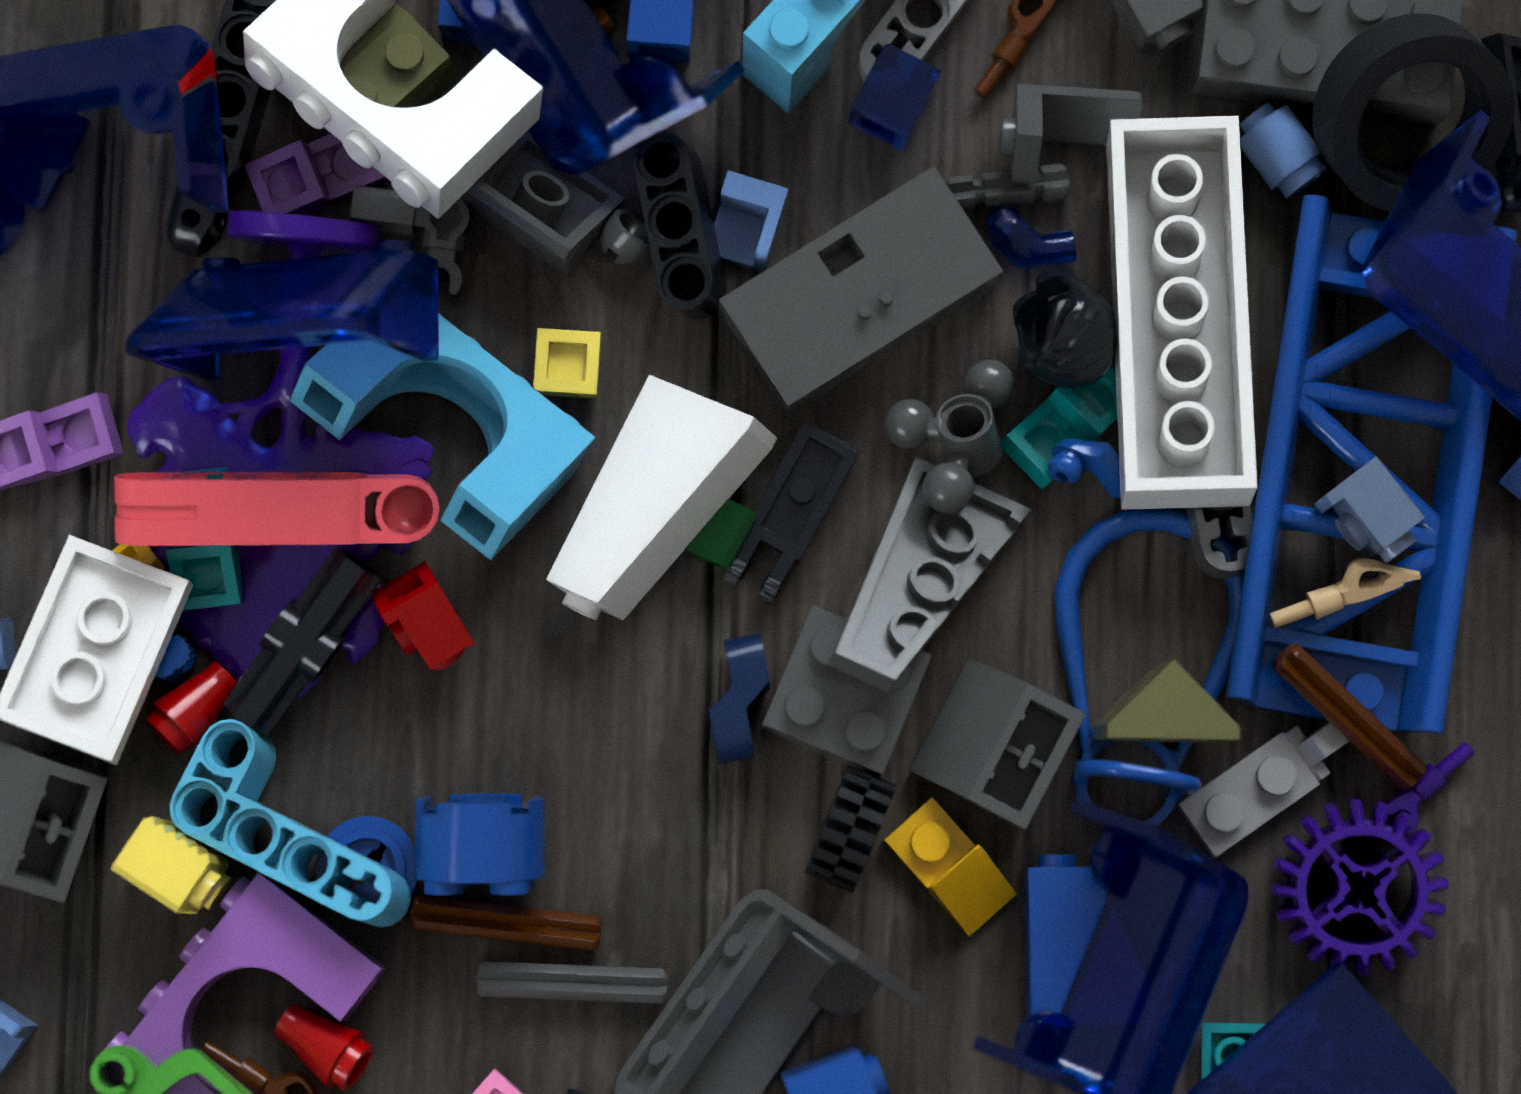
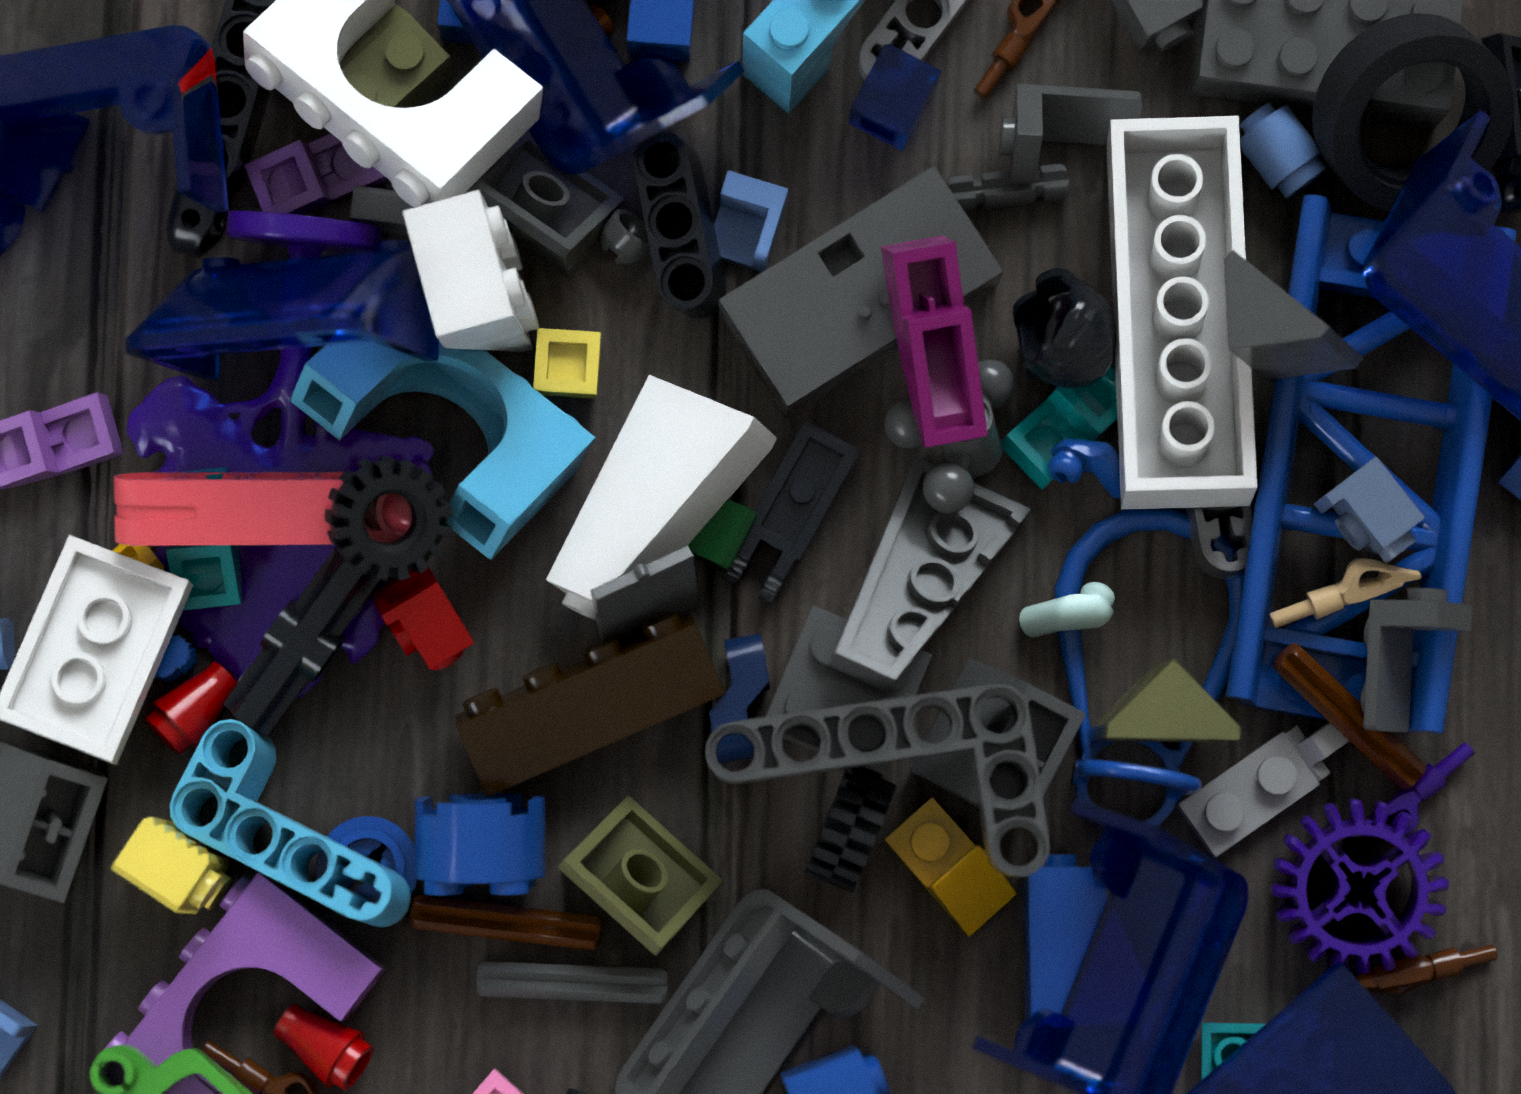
(420, 540): none -> black tyre
(471, 274): none -> white slope
(588, 703): none -> dark brown brick
(641, 875): none -> olive slope
(645, 594): none -> dark grey piece
(903, 744): none -> dark grey beam
(935, 339): none -> magenta slope
(1023, 245): clear blue arm -> none
(1071, 612): none -> light aqua arm
(1275, 330): none -> dark grey slope
(1390, 651): none -> dark grey bracket
(1422, 969): none -> reddish brown hand

